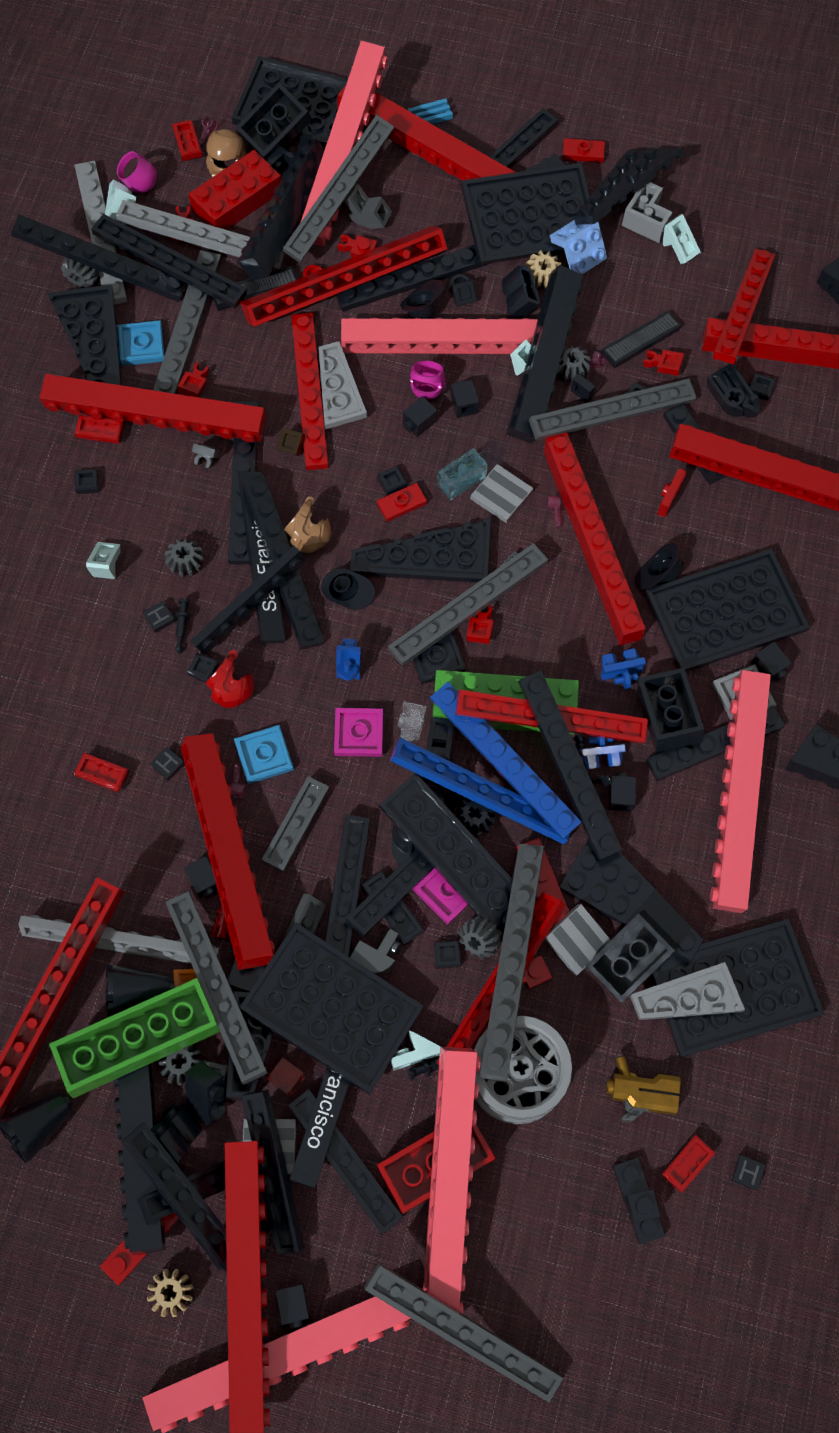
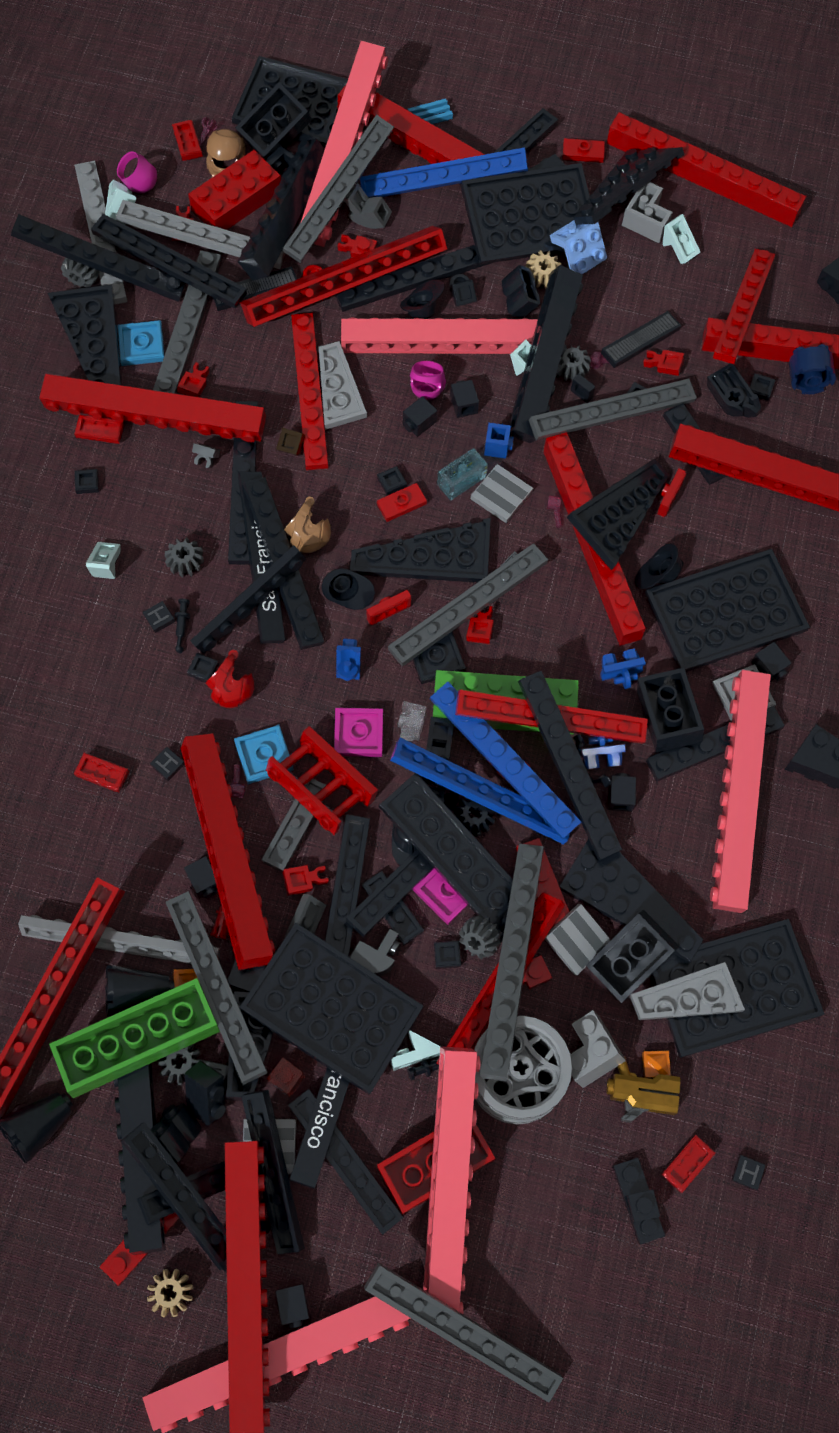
(300, 879): none -> red plate
(329, 760): none -> red fence
(388, 606): none -> red plate
(444, 173): none -> blue plate
(498, 440): none -> blue brick
(599, 1051): none -> light grey brick
(617, 512): none -> black wing
(655, 1063): none -> orange tile
(711, 171): none -> red brick
(812, 369): none -> dark blue brick

